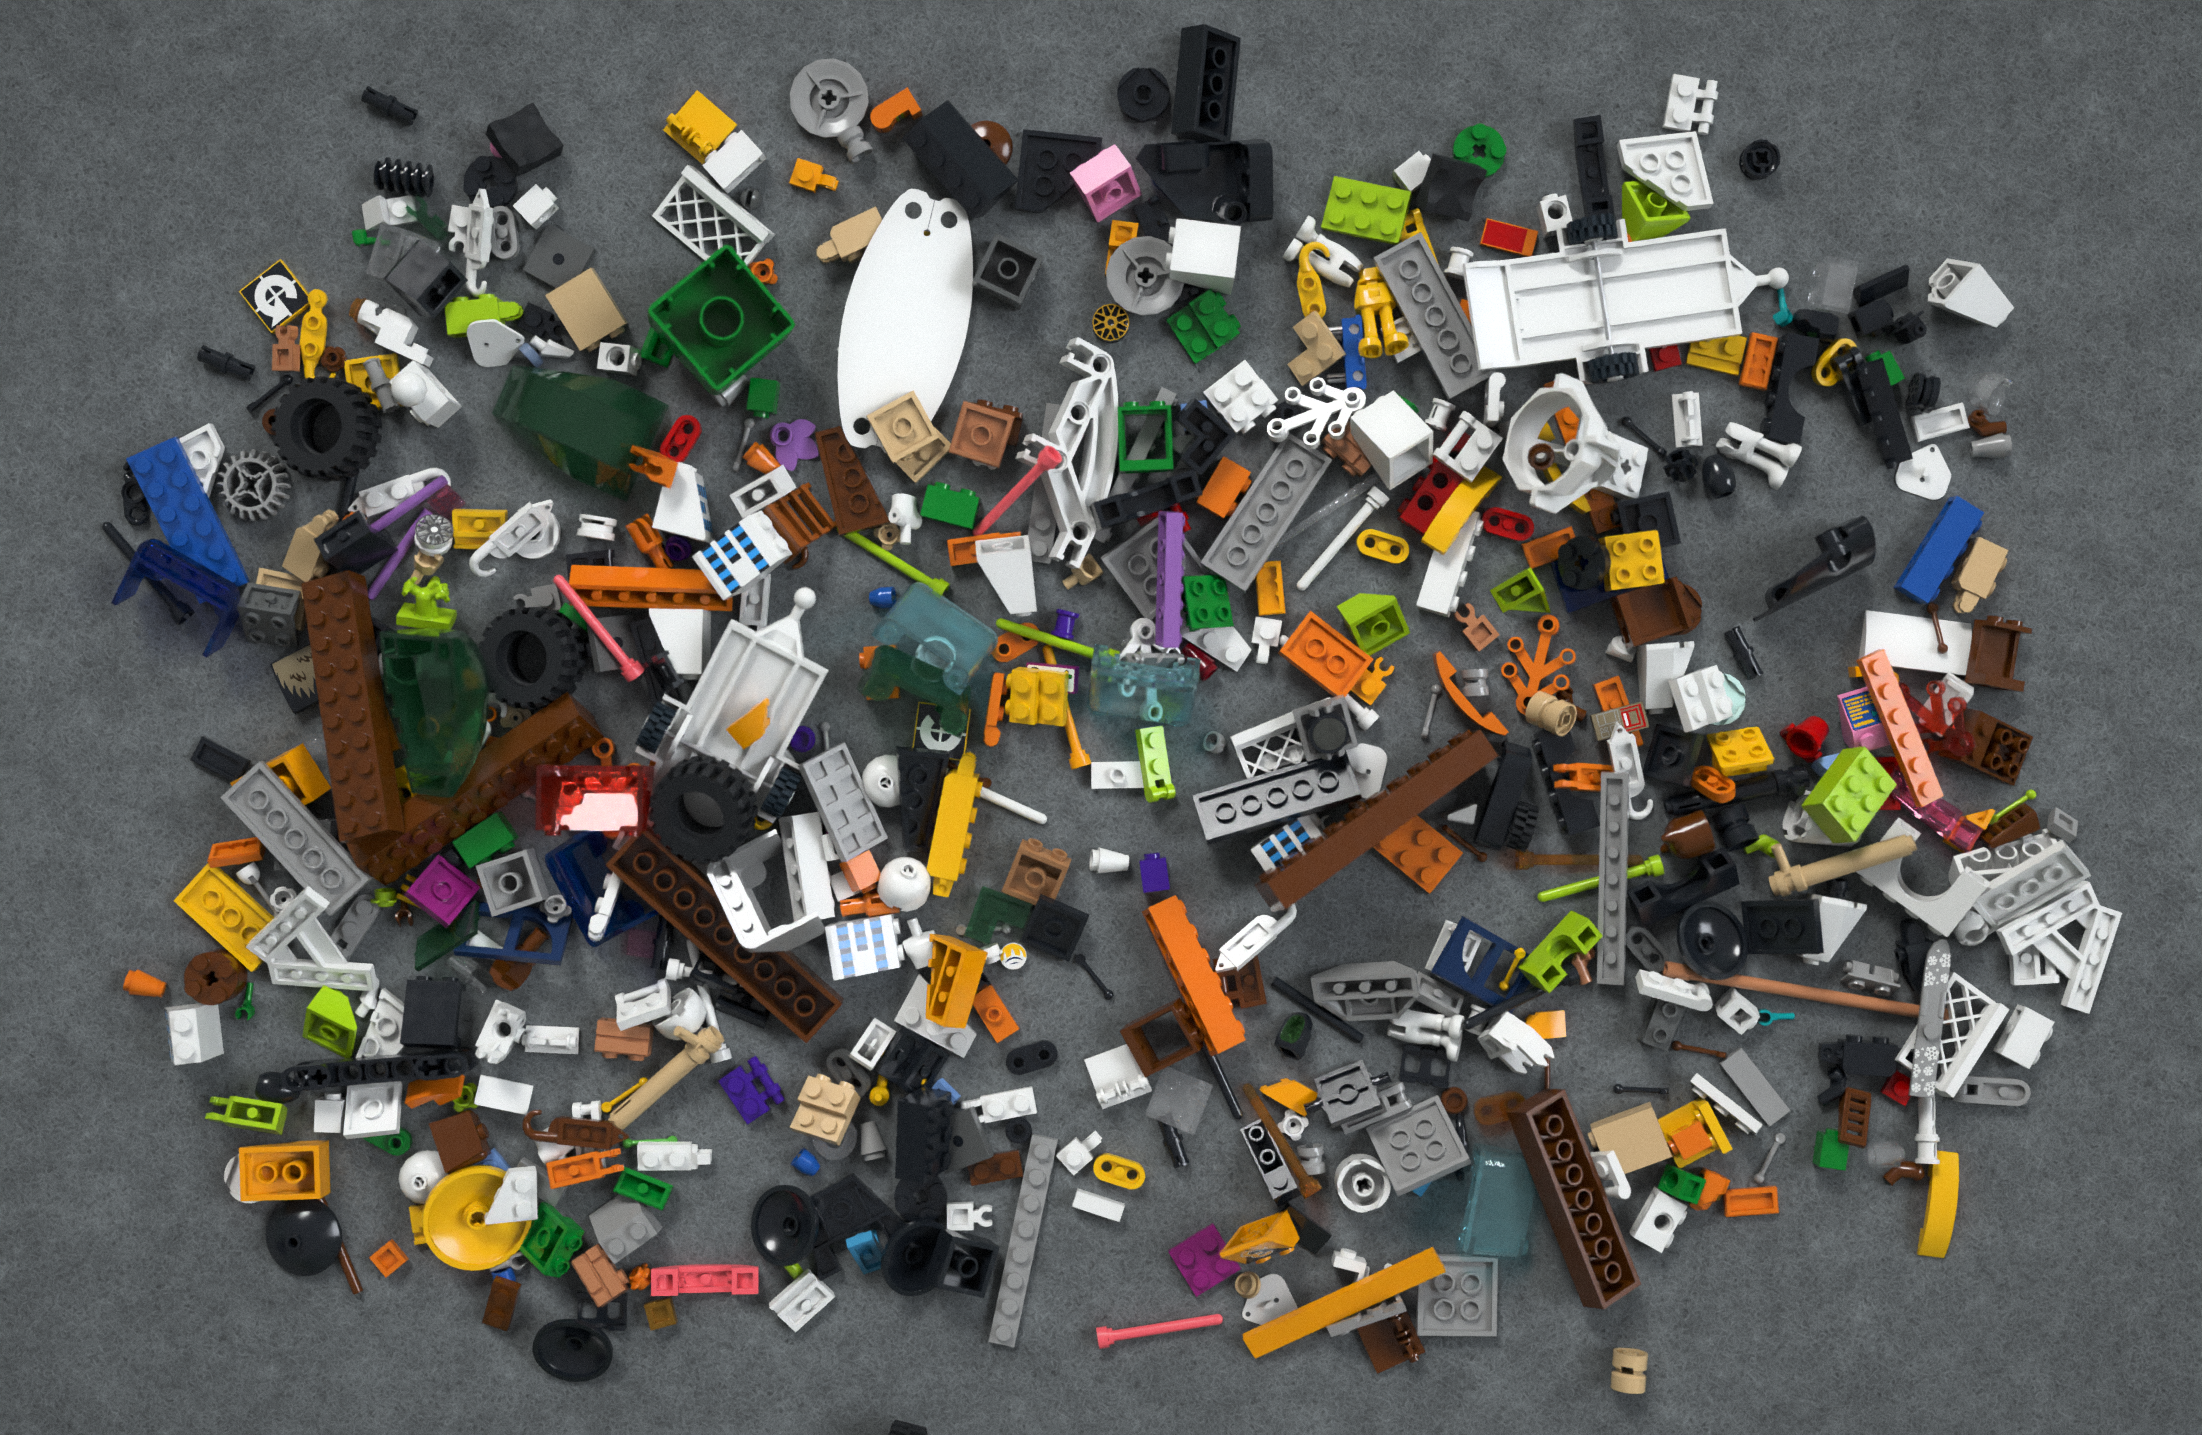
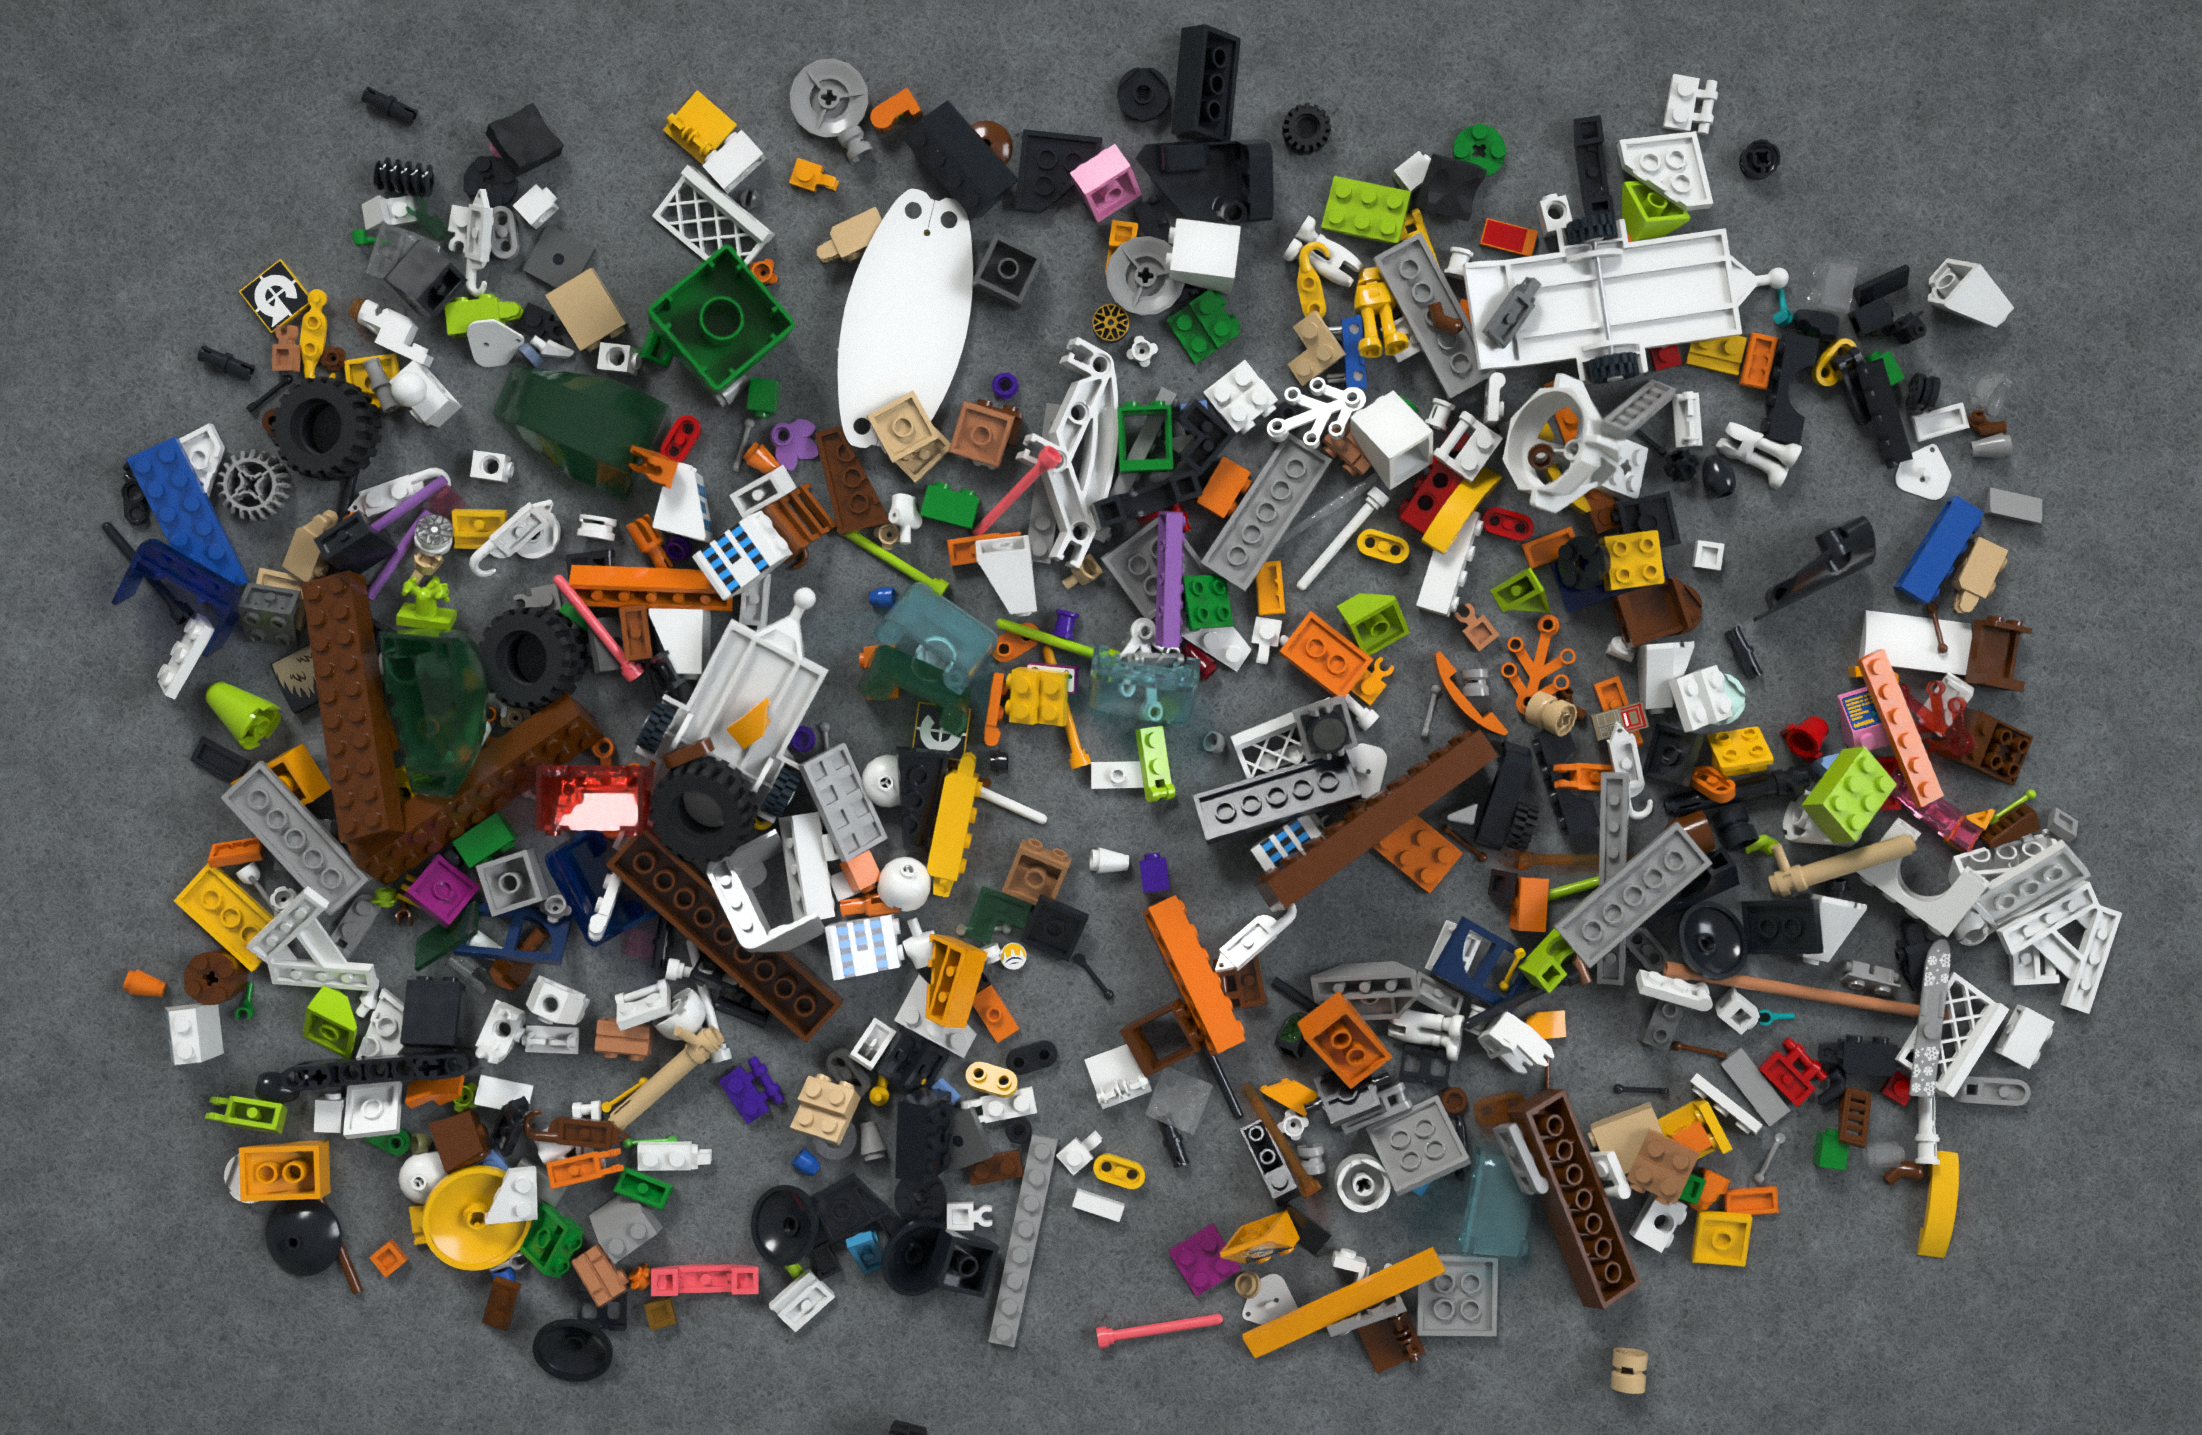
(185, 655): none -> white plate
(243, 713): none -> lime cone
(420, 1143): none -> olive hinge
(481, 462): none -> white brick
(509, 1125): none -> black hinge
(570, 1002): none -> white piece
(636, 632): none -> dark orange plate
(688, 752): none -> reddish brown beam
(990, 1080): none -> yellow plate
(998, 762): none -> black plate
(1001, 378): none -> dark purple plate
(1141, 343): none -> white plate
(1306, 113): none -> black tyre
(1344, 1040): none -> orange slope
(1442, 322): none -> reddish brown arm
(1502, 884): none -> black plate
(1512, 313): none -> dark grey hinge
(1520, 1159): none -> light grey plate
(1530, 904): none -> orange hinge
(1632, 894): none -> light grey plate
(1637, 410): none -> light grey plate
(1662, 1167): none -> medium nougat plate
(1708, 555): none -> white plate
(1721, 1238): none -> yellow tile
(1786, 1077): none -> red plate
(2014, 506): none -> light grey slope

